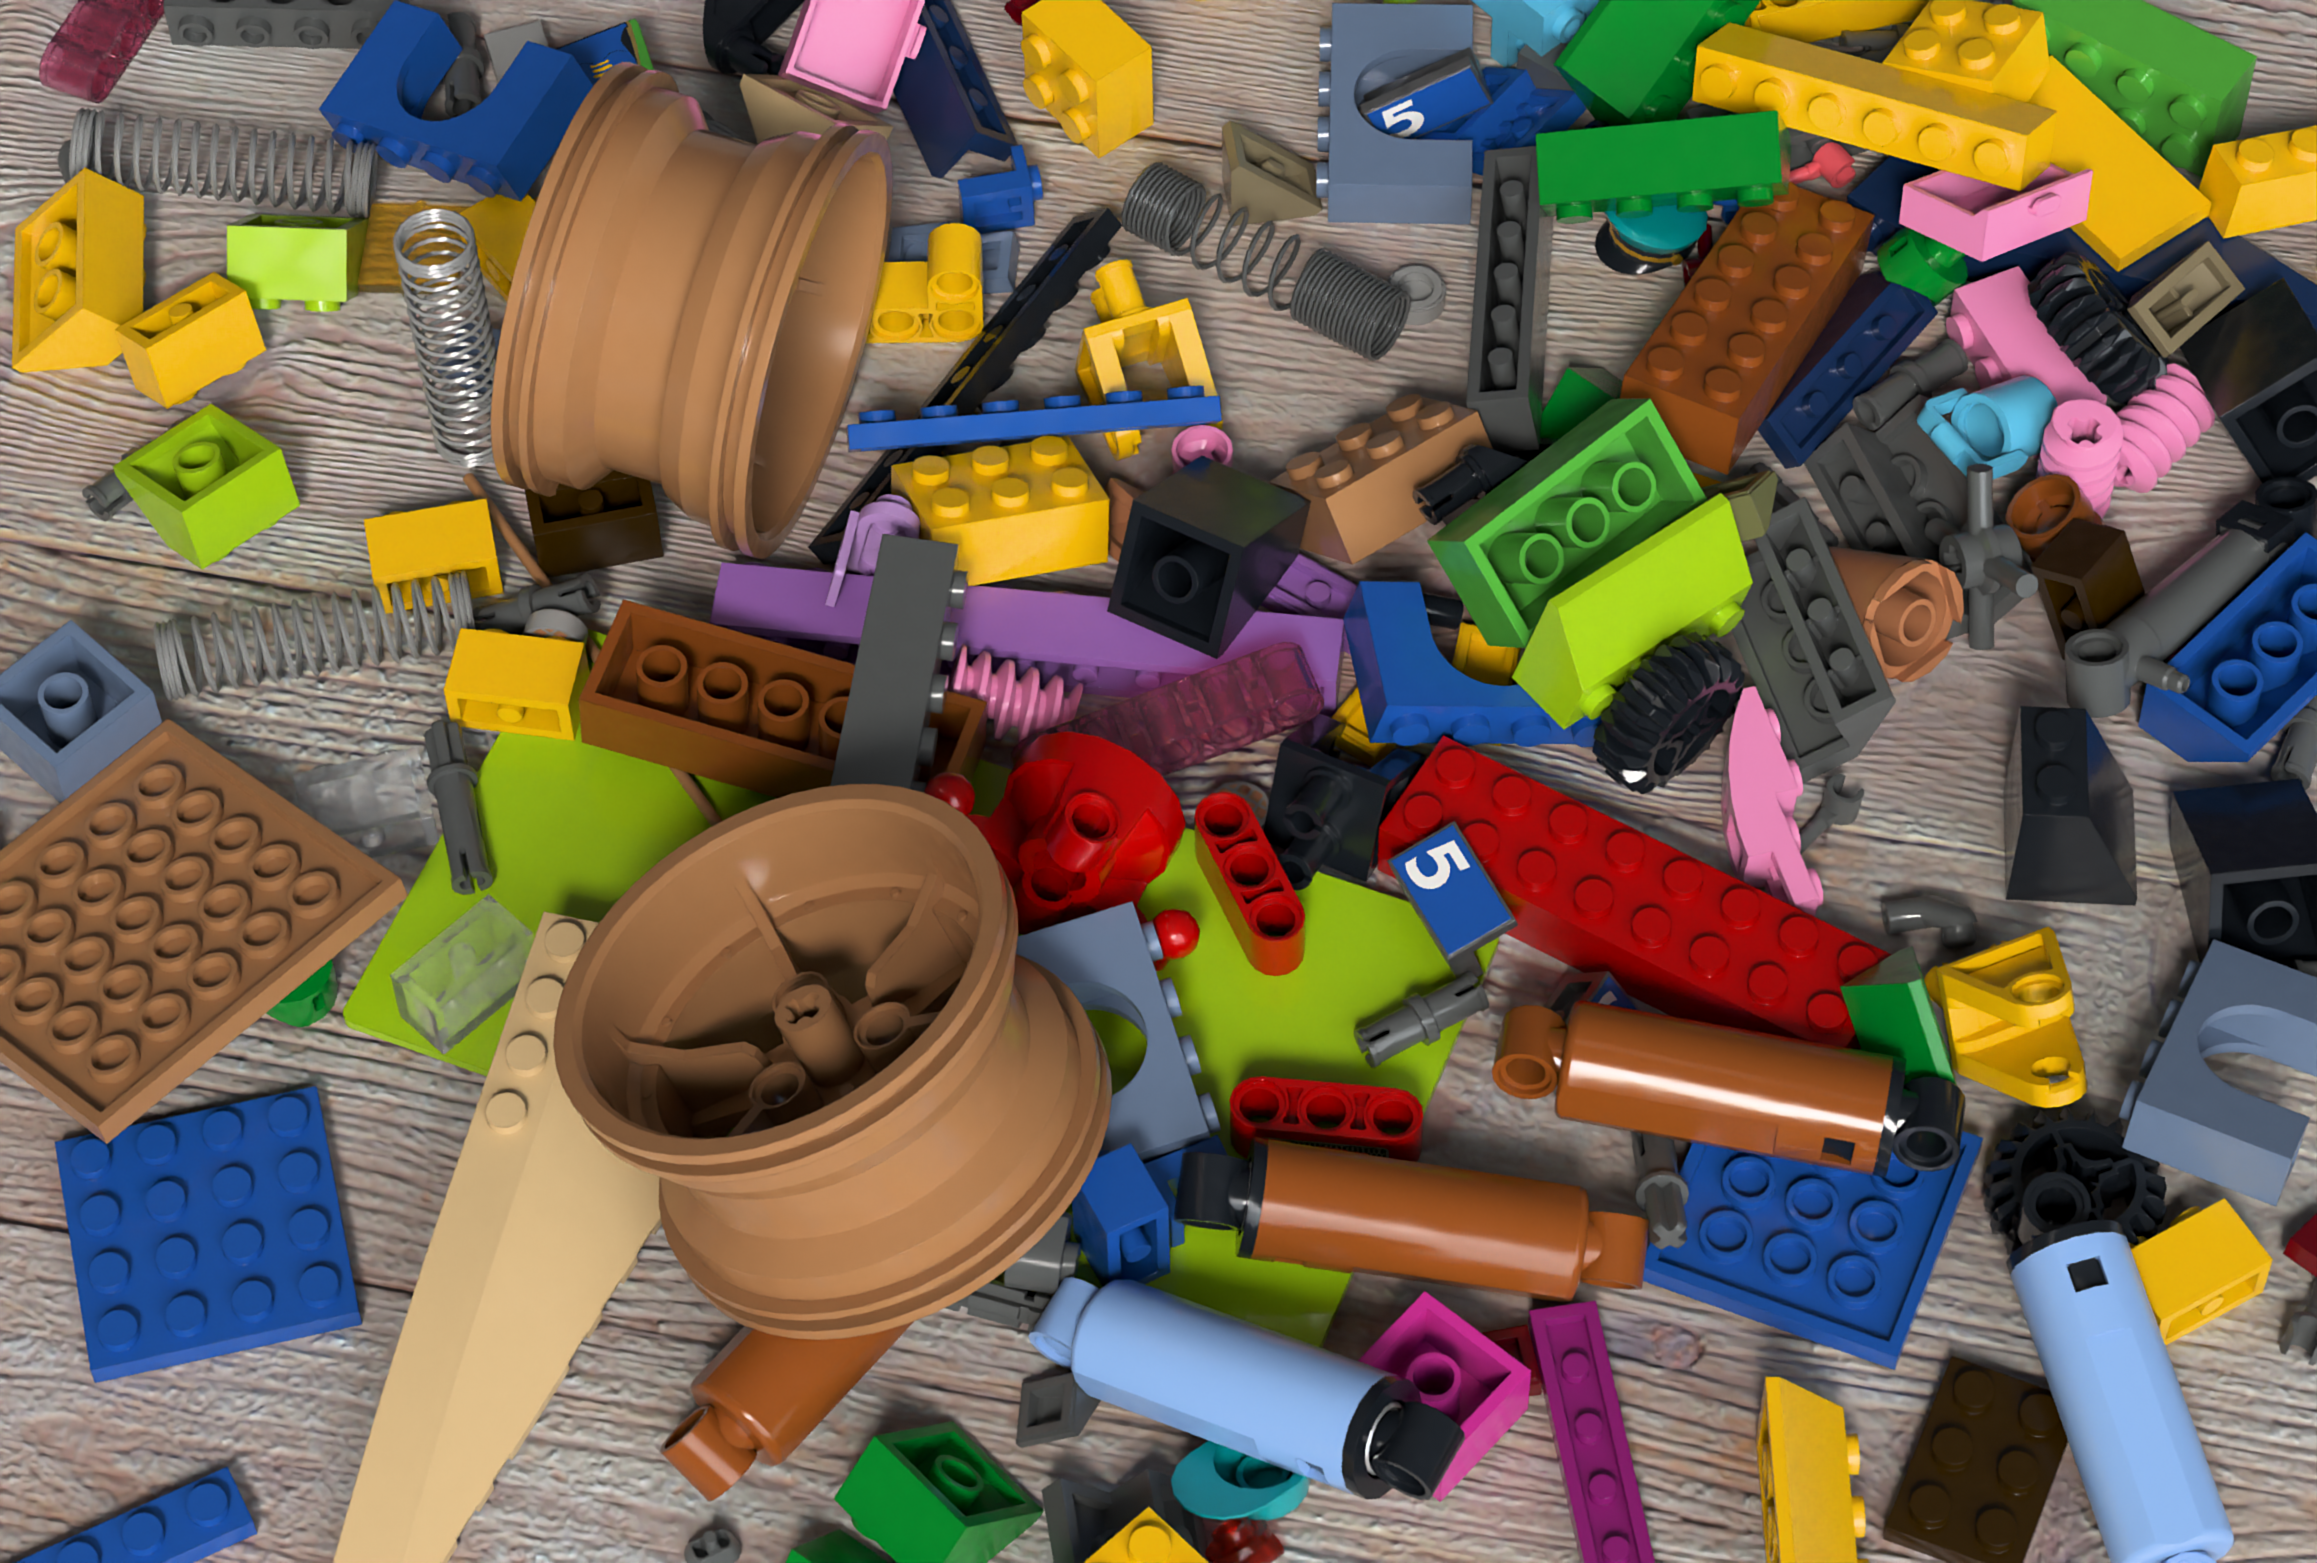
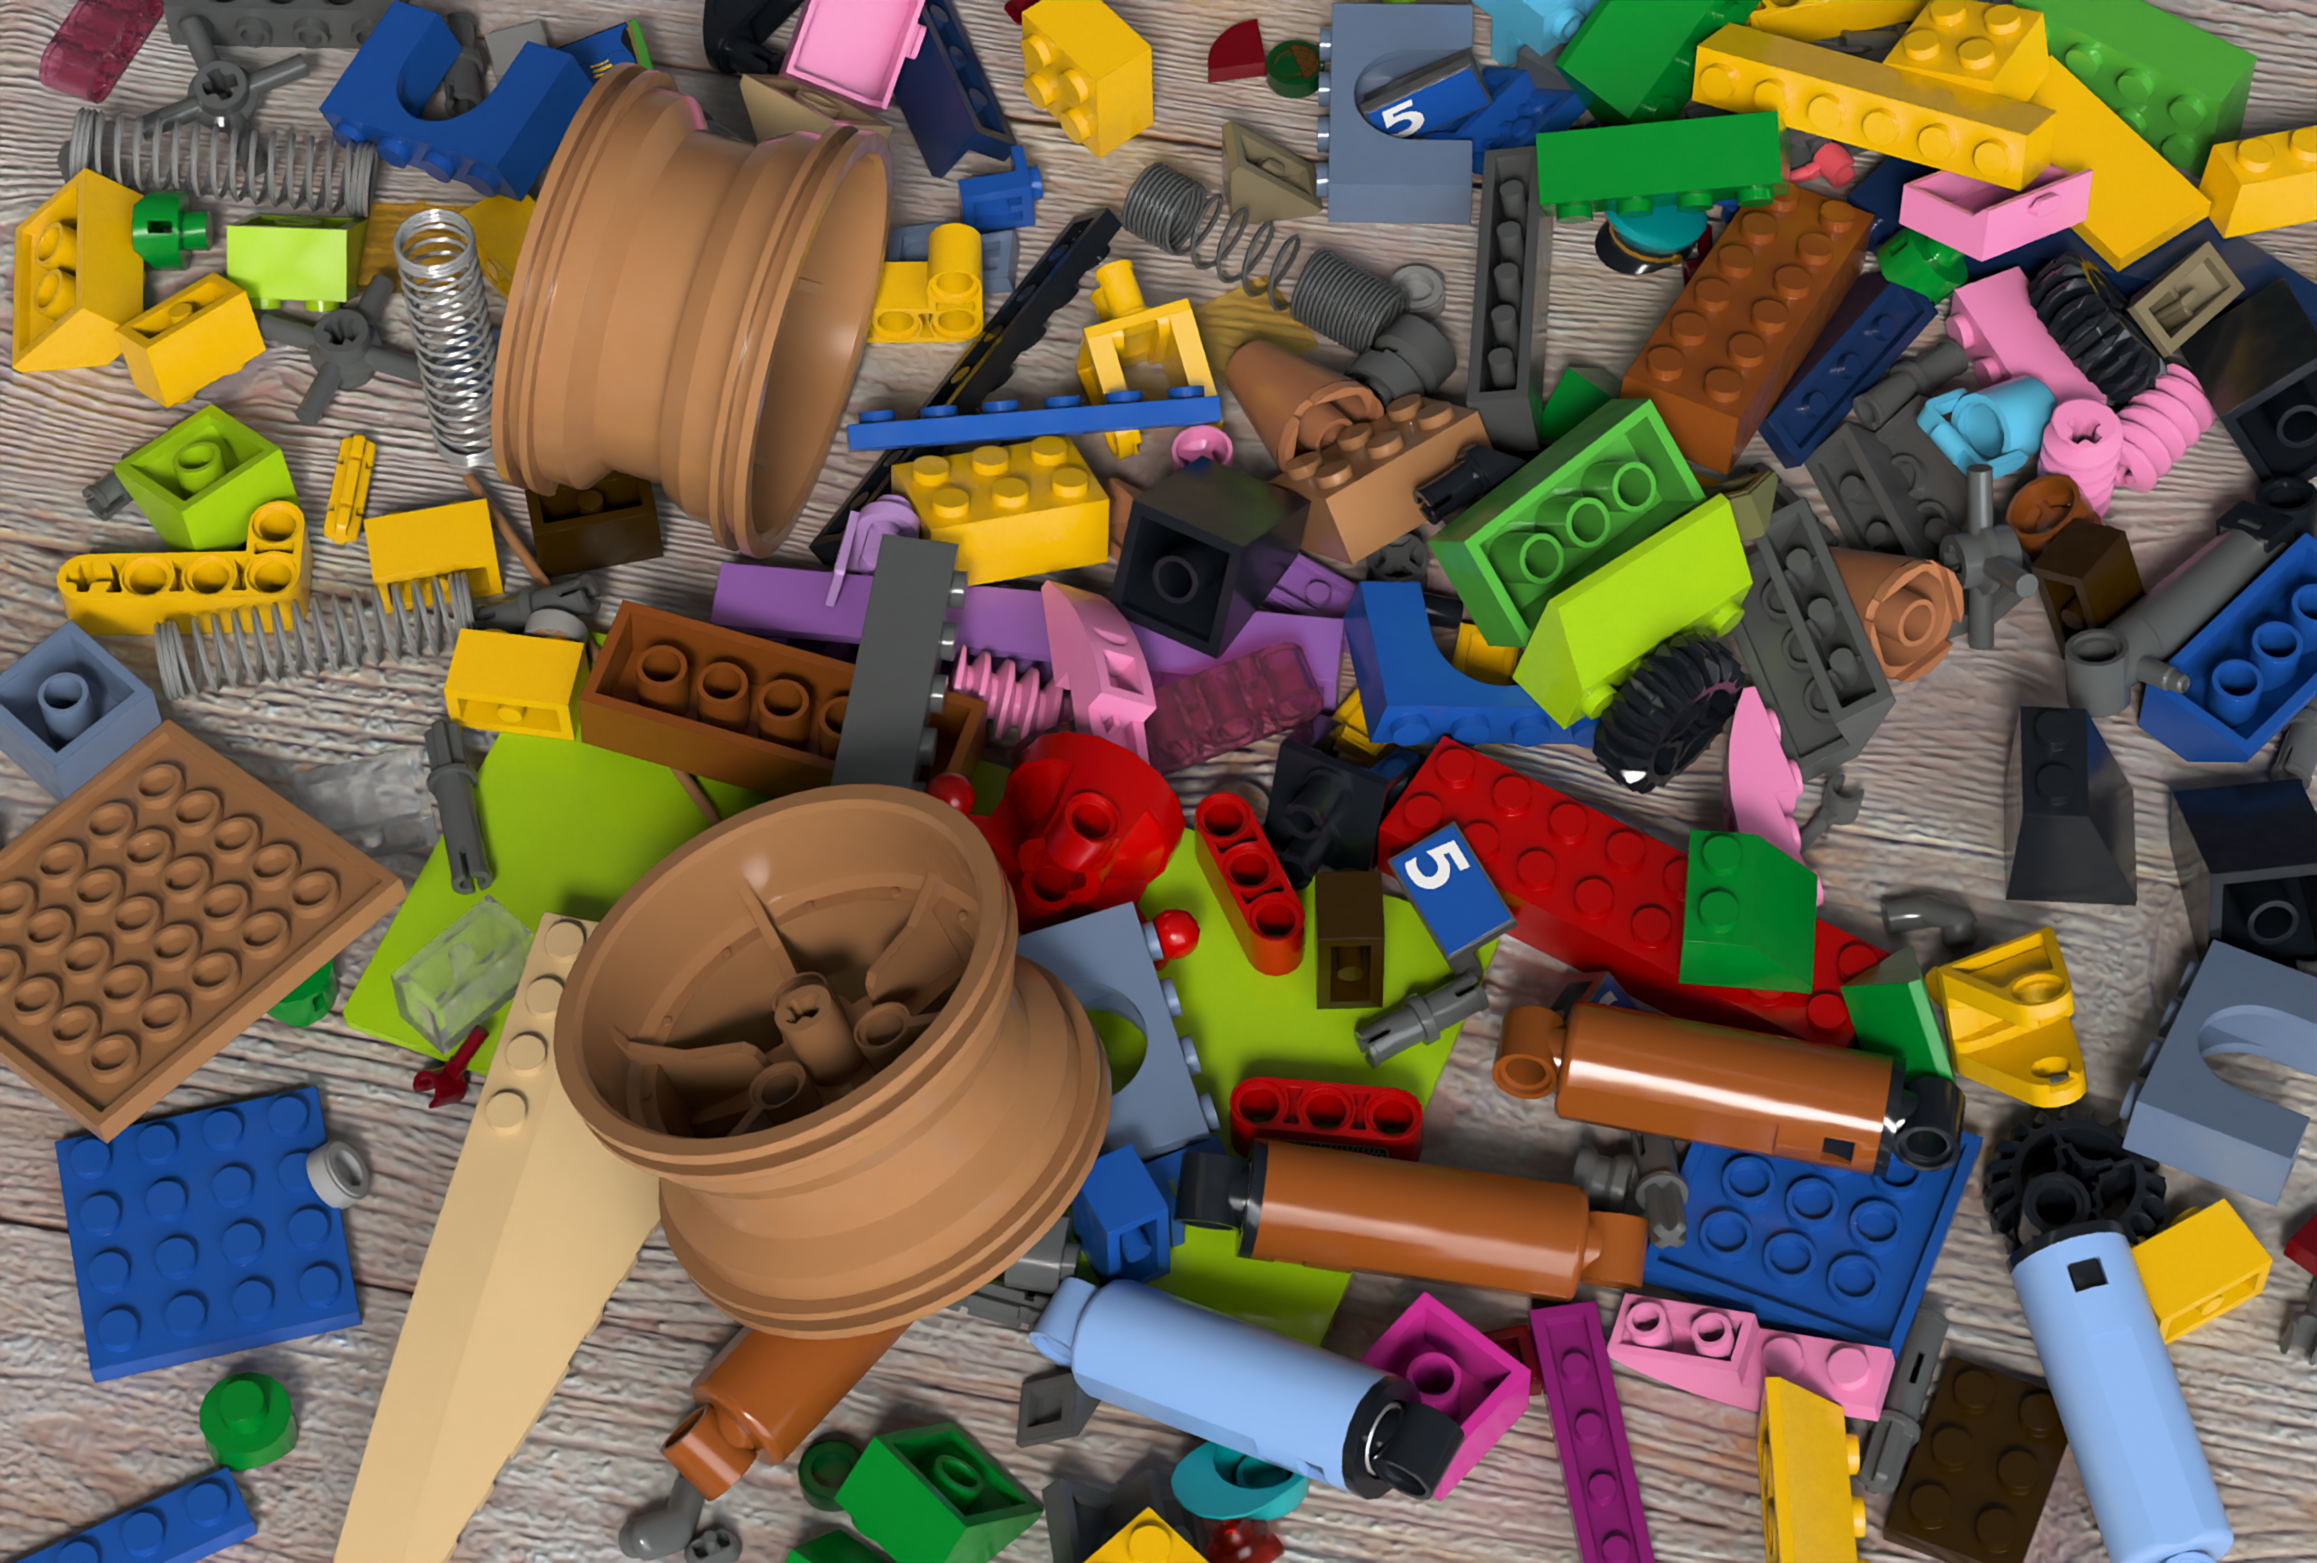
(138, 589): none -> yellow beam
(190, 230): none -> green piece
(222, 77): none -> dark grey bar
(247, 1421): none -> green piece
(338, 1174): none -> light grey tile
(343, 349): none -> dark grey bar
(349, 489): none -> yellow axle
(449, 1079): none -> dark red hand
(664, 1530): none -> dark grey arm
(824, 1471): none -> dark green tile
(1100, 665): none -> bright pink slope
(1237, 53): none -> dark red tile
(1240, 319): none -> clear yellow piece
(1294, 69): none -> dark green tile
(1296, 401): none -> nougat cone
(1349, 939): none -> dark brown brick
(1401, 556): none -> dark grey wheel
(1405, 361): none -> dark grey wheel
(1604, 1178): none -> dark grey wheel
(1729, 1356): none -> bright pink slope
(1746, 915): none -> green slope
(1903, 1403): none -> dark grey axle

